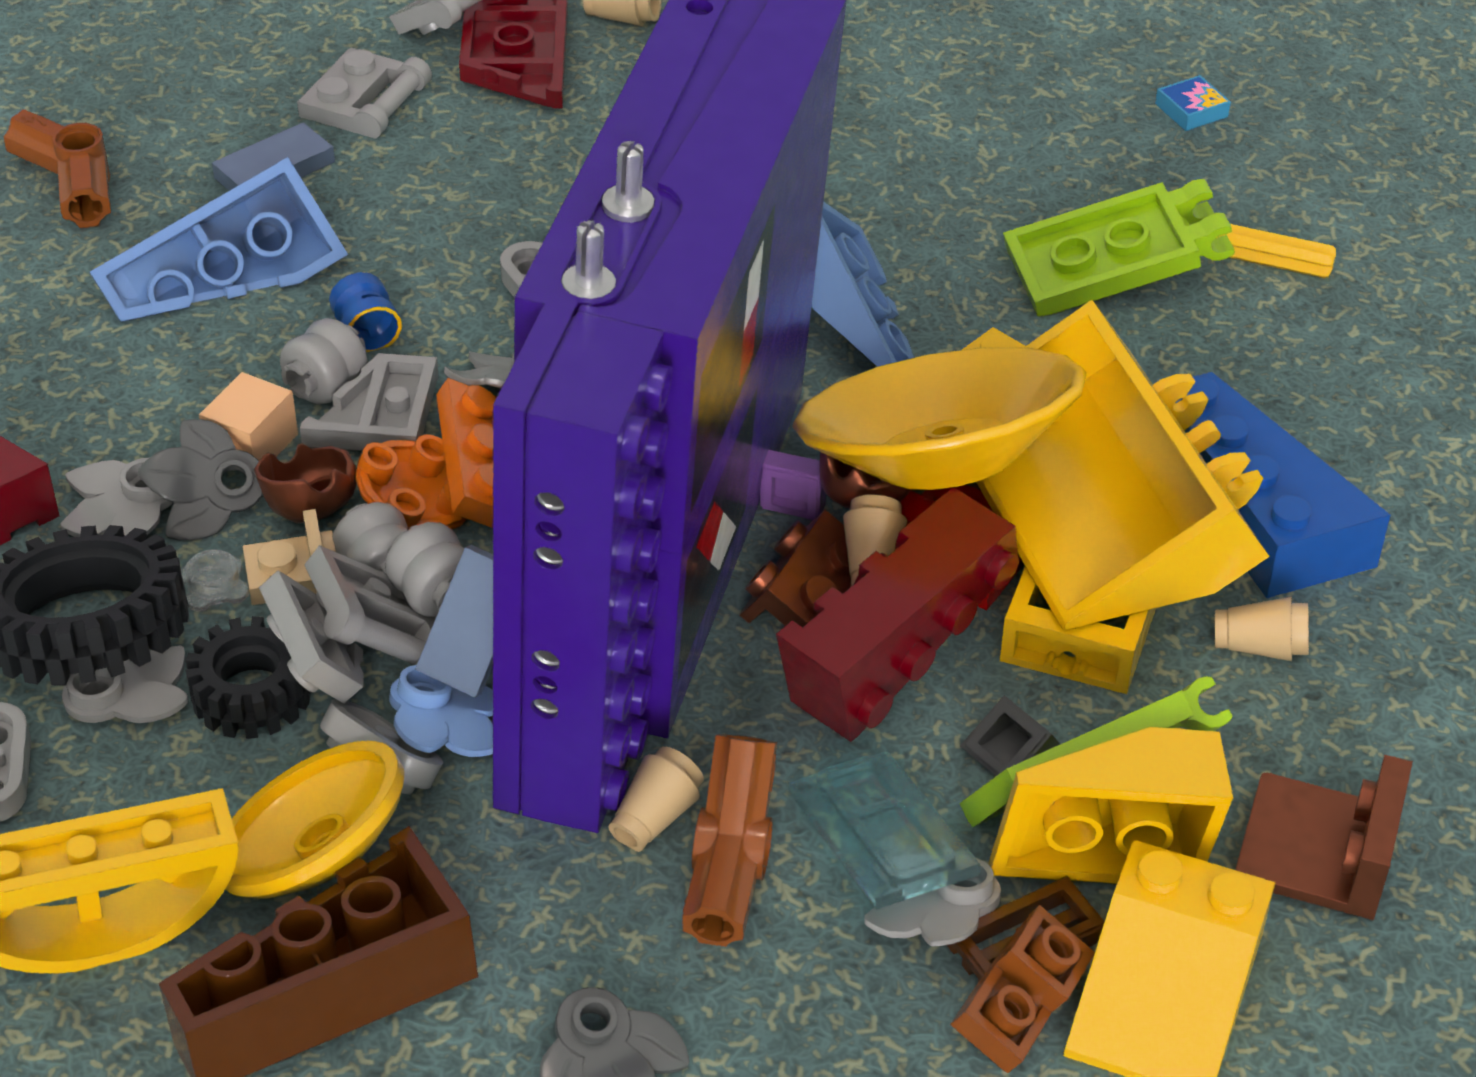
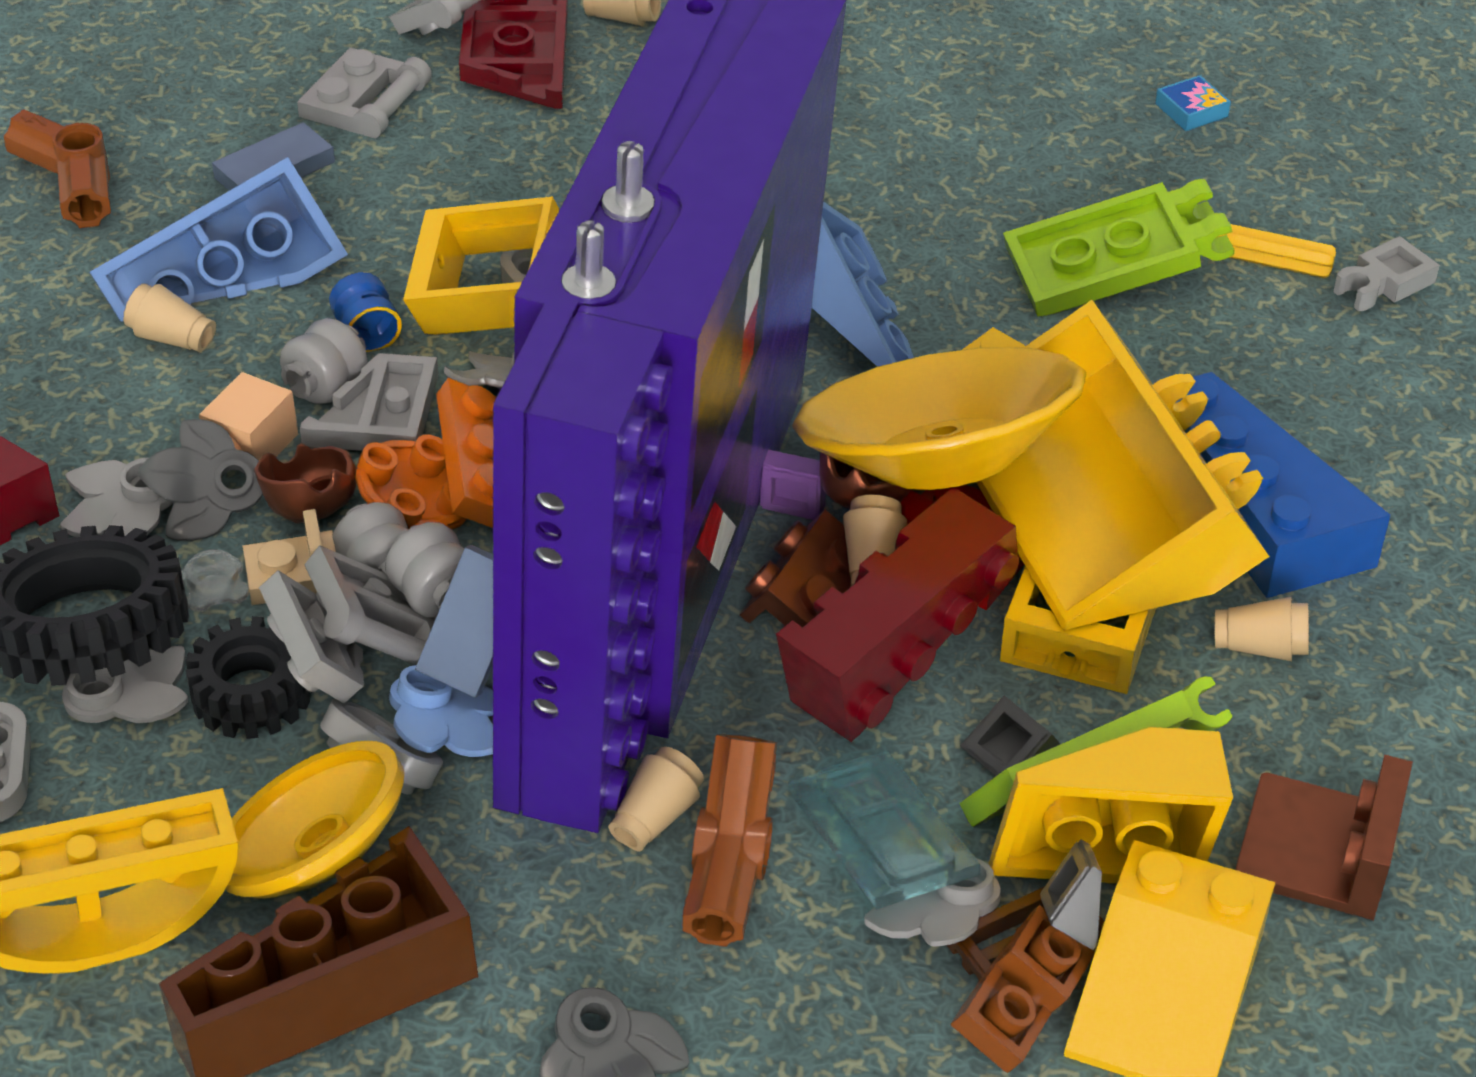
(167, 319): none -> tan cone
(440, 254): none -> yellow window
(1074, 895): none -> slope
(1388, 269): none -> light grey plate

